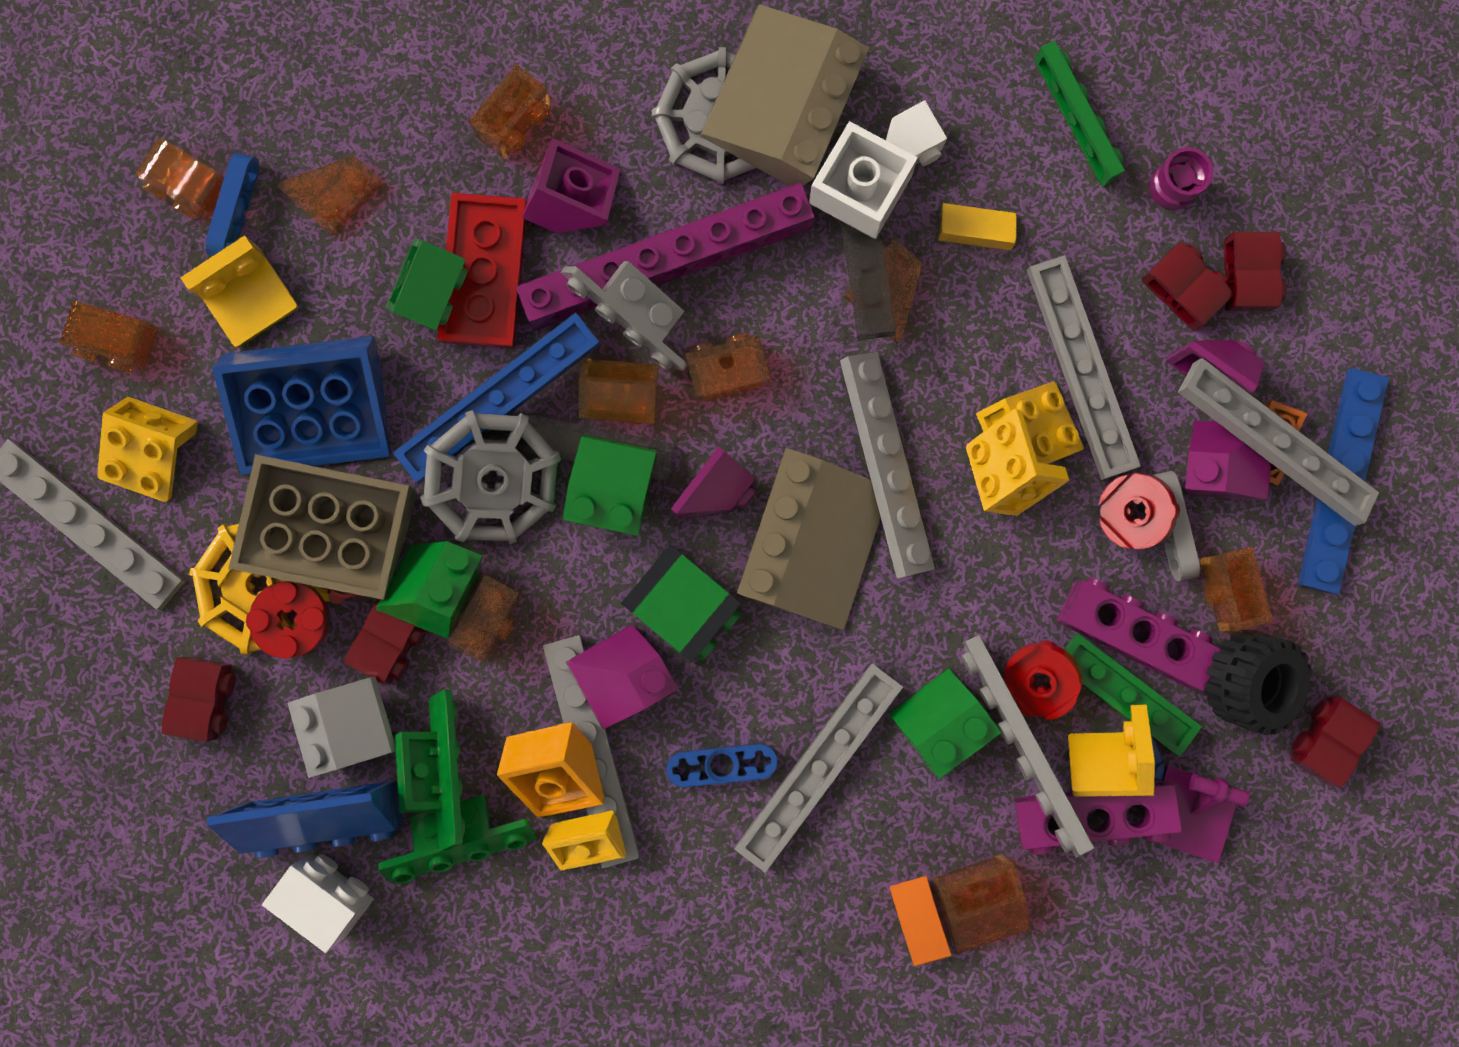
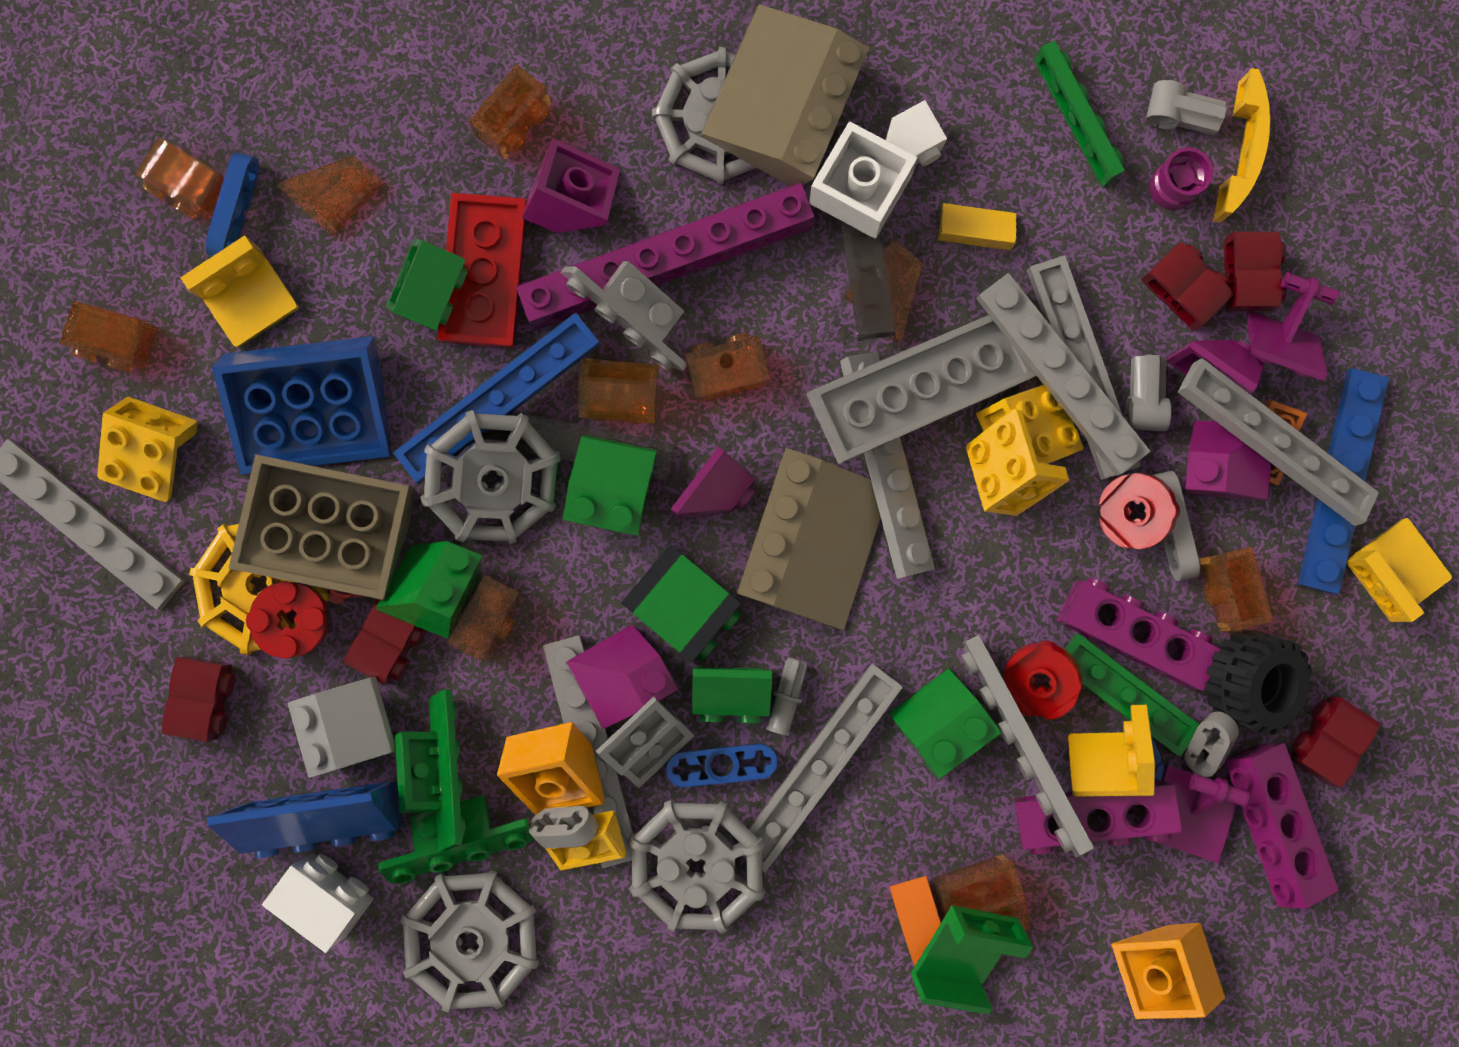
(446, 942): none -> light grey plate
(563, 827): none -> light grey beam
(645, 742): none -> light grey slope
(691, 887): none -> light grey plate
(731, 692): none -> green slope
(787, 696): none -> light grey axle
(917, 387): none -> light grey plate
(964, 955): none -> green panel
(1063, 374): none -> light grey plate
(1147, 402): none -> light grey piece
(1169, 972): none -> light orange slope
(1175, 107): none -> light grey piece
(1218, 748): none -> light grey beam
(1253, 105): none -> yellow slope
(1282, 826): none -> magenta brick
(1283, 341): none -> magenta plate
(1399, 571): none -> yellow bracket

